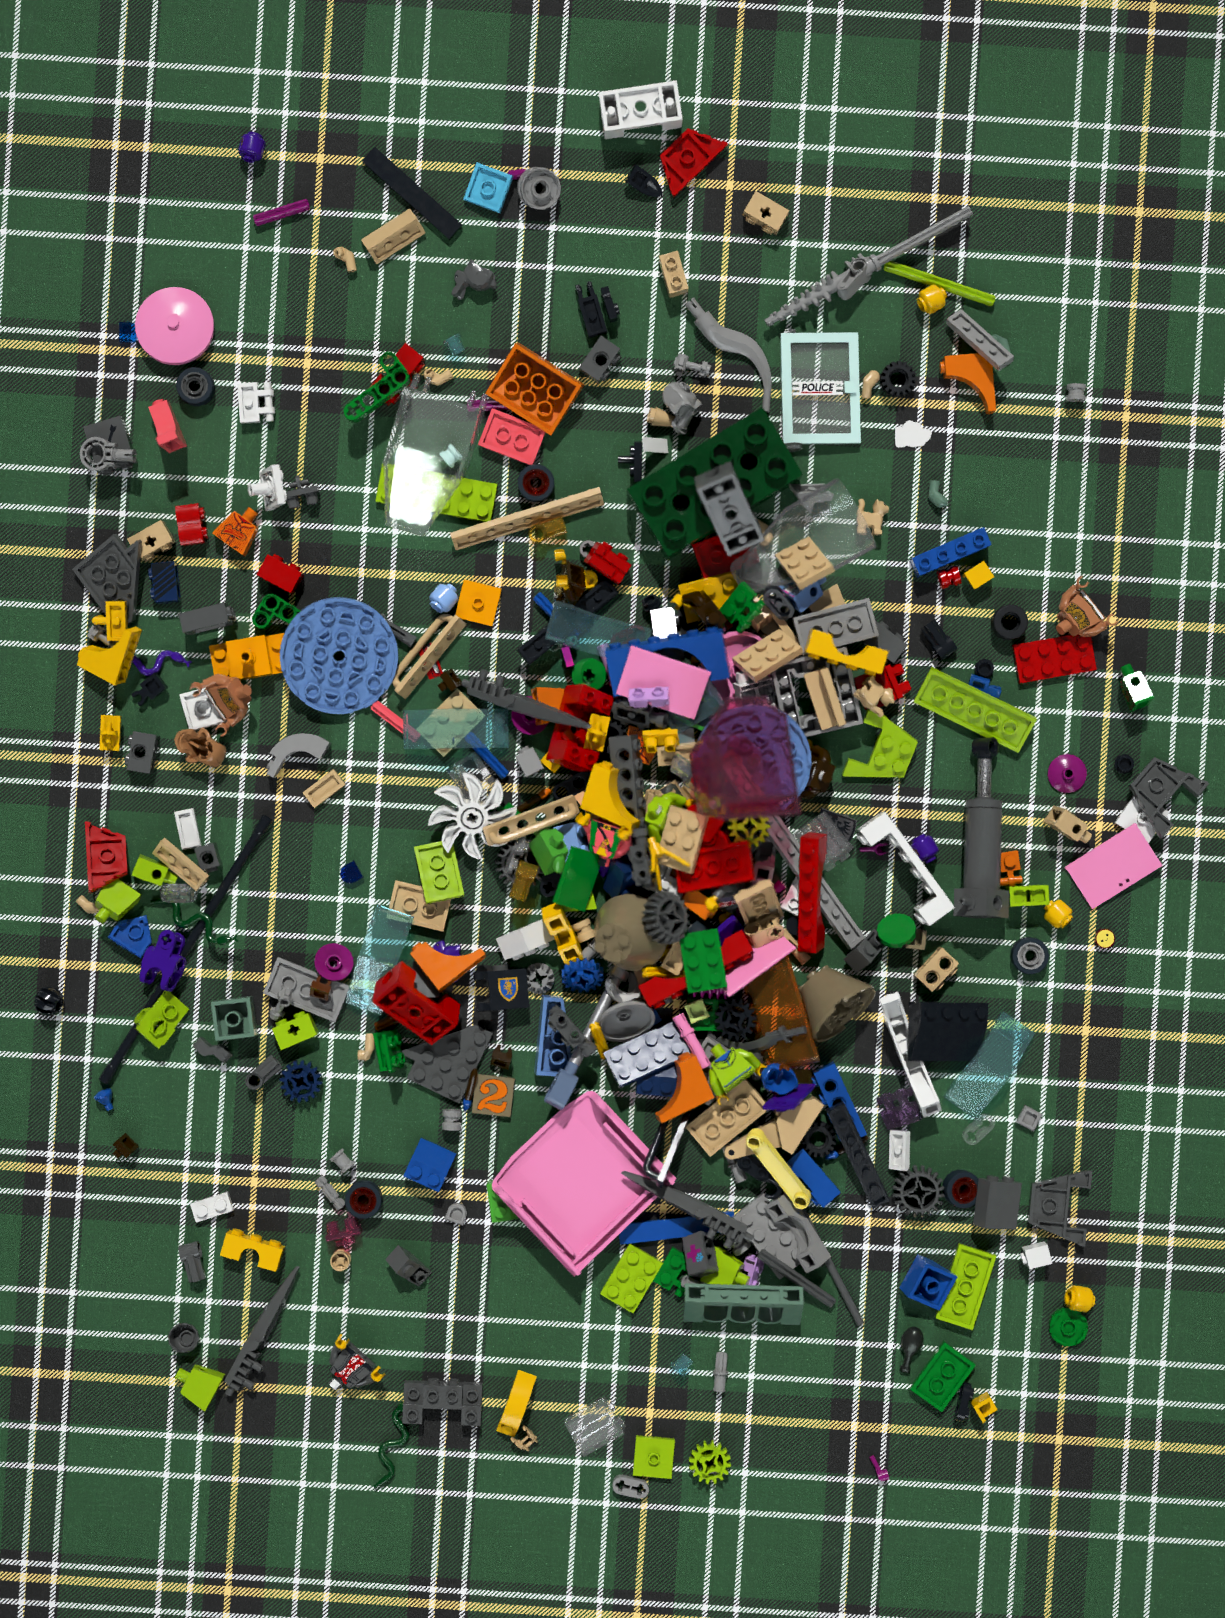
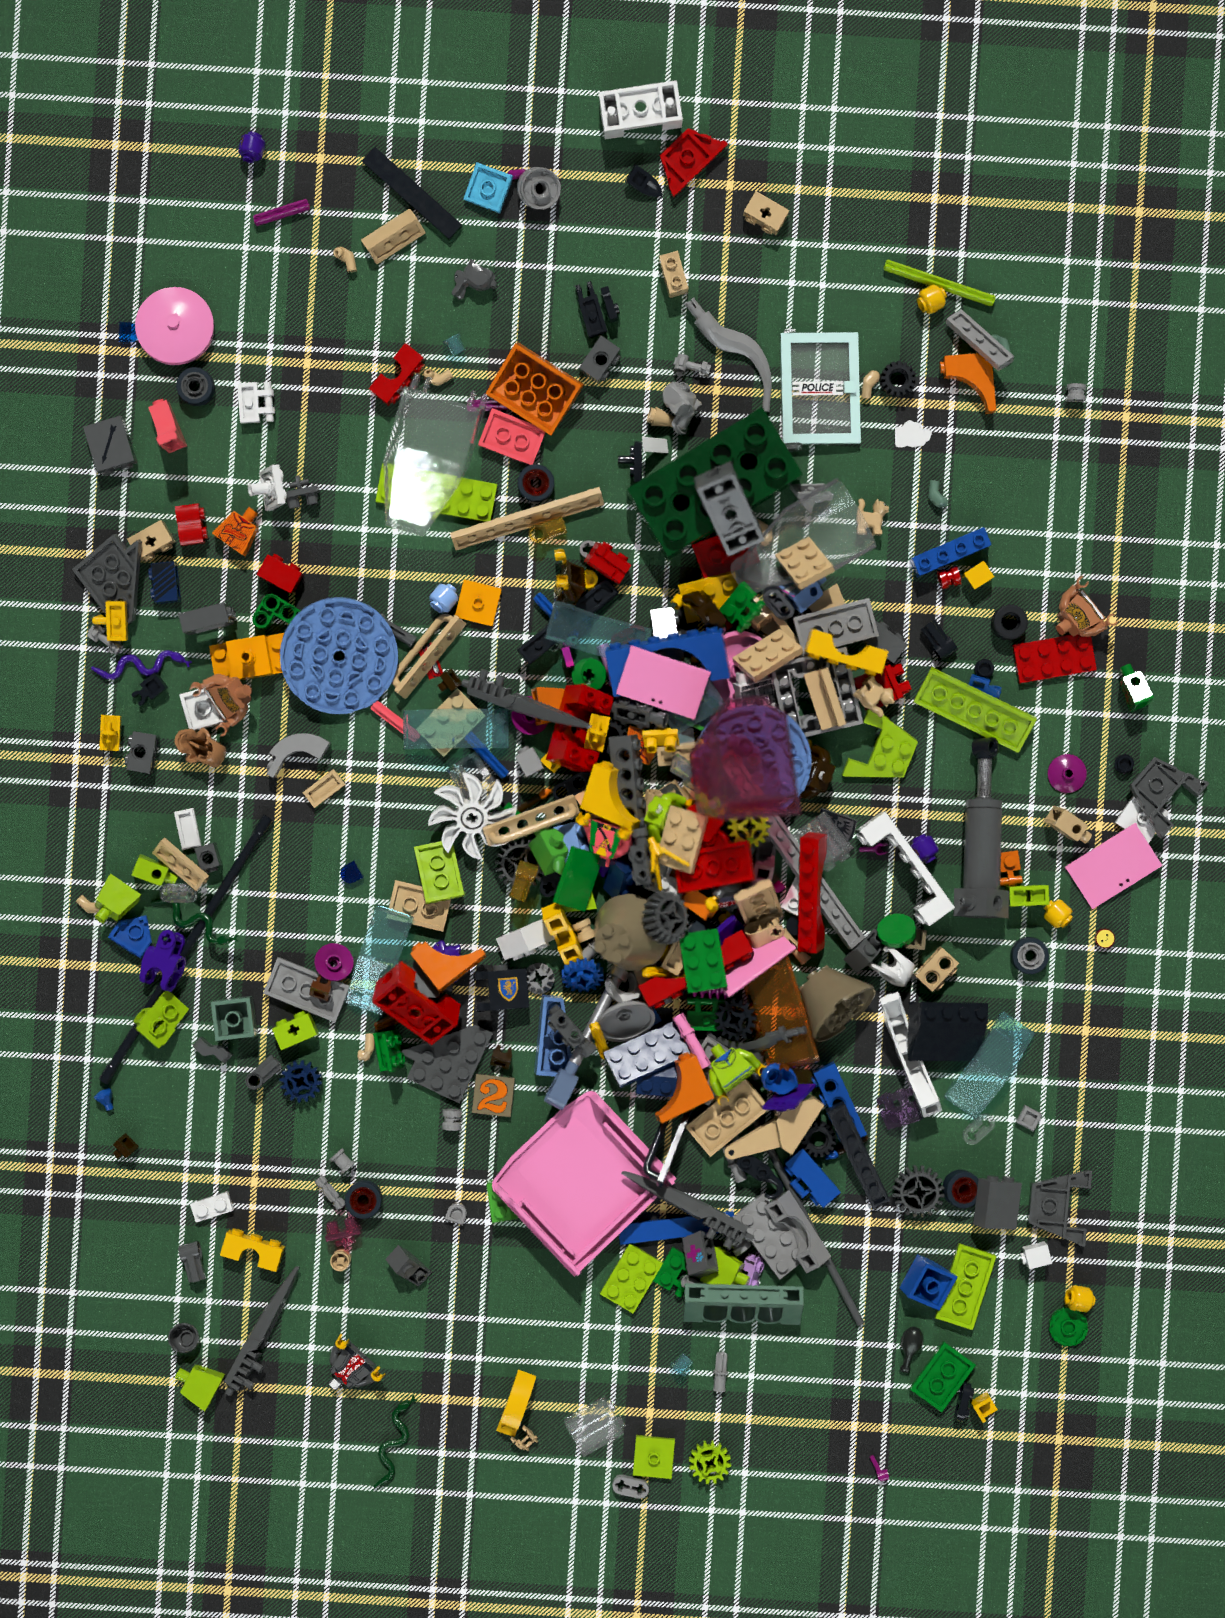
(48, 1001): black piece -> none
(105, 856): red wing -> none
(109, 454): light grey pin -> none
(114, 662): yellow arch -> none
(284, 999): light grey bar -> none
(374, 390): green beam -> none
(429, 1164): blue slope -> none
(442, 1395): dark grey bracket -> none
(451, 455): light aqua wheel -> none
(470, 1089): dark brown piece -> none
(519, 848): clear slope -> none
(640, 696): lavender hinge -> none
(651, 602): black plate -> none
(696, 1010): yellowish green tile -> none
(778, 1168): light yellow piece -> none
(796, 1278): dark grey axle -> none
(860, 270): light grey piece -> none
(898, 972): none -> white helmet
(899, 1150): white plate -> none

